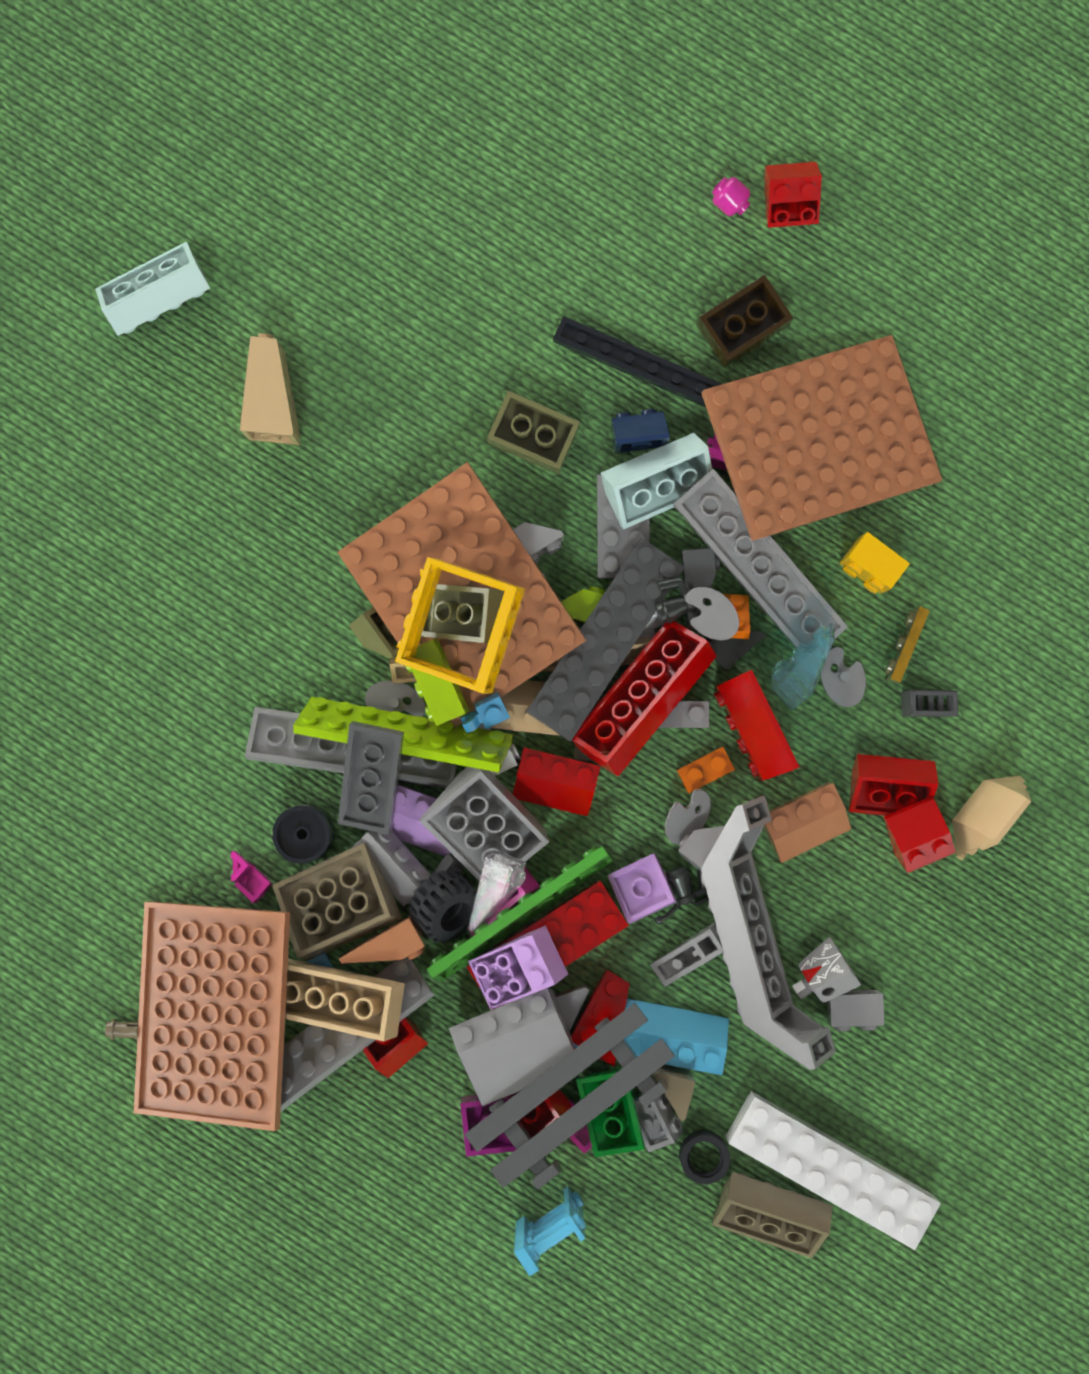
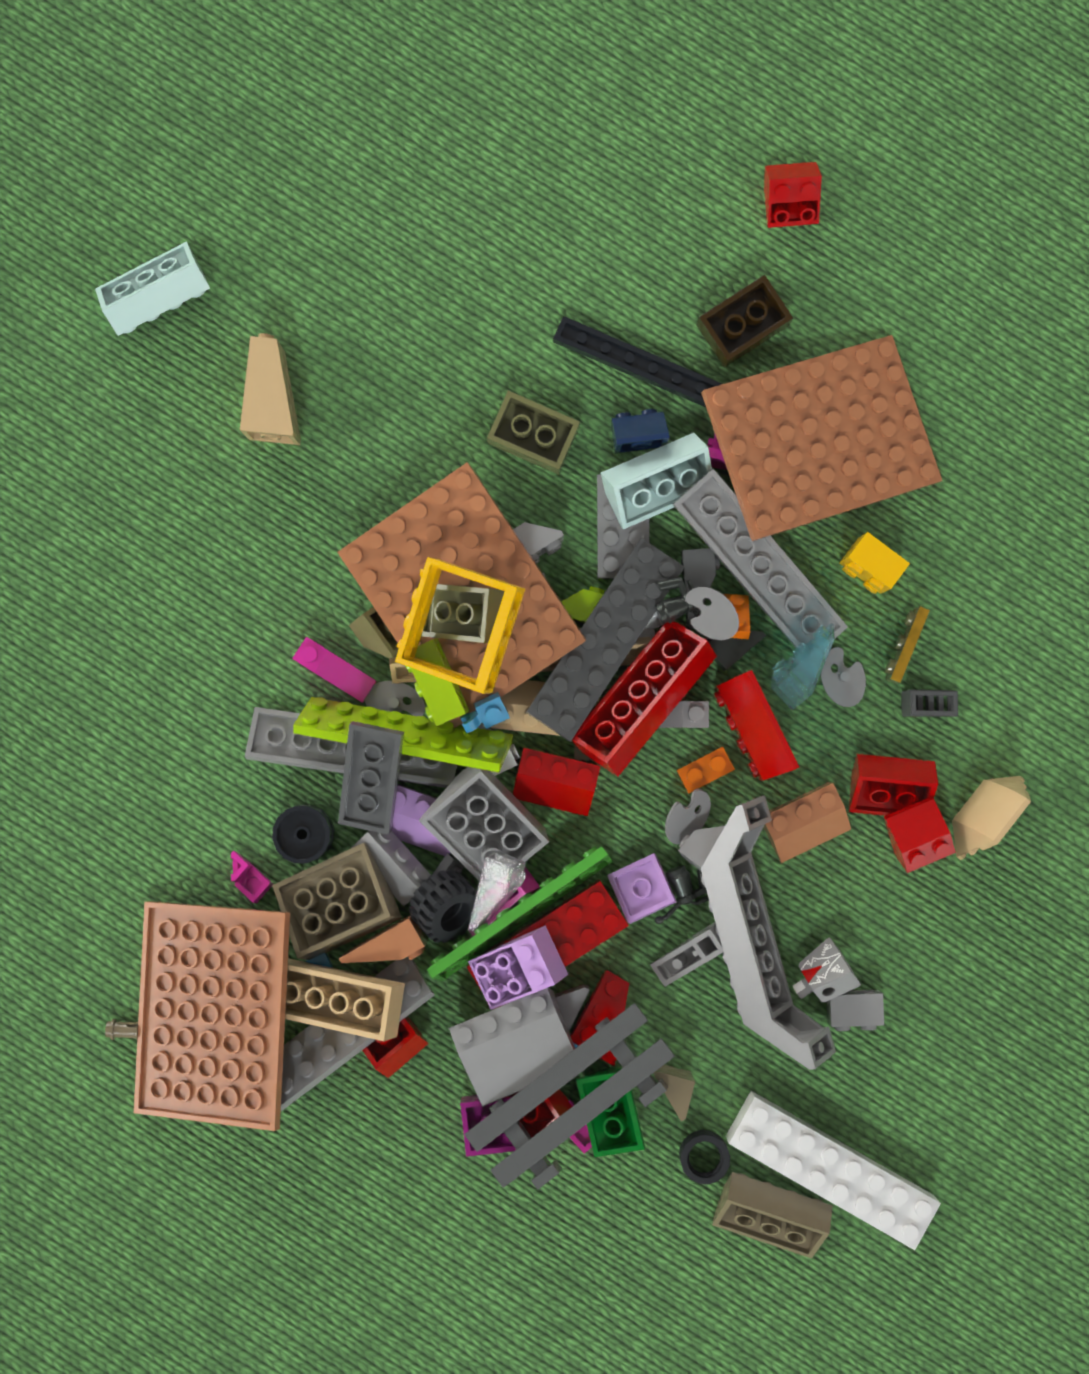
(334, 669): none -> dark pink slope
(539, 1236): medium azure fence -> none
(658, 1123): light grey bracket -> none
(693, 1037): medium azure slope -> none
(731, 196): dark pink head -> none

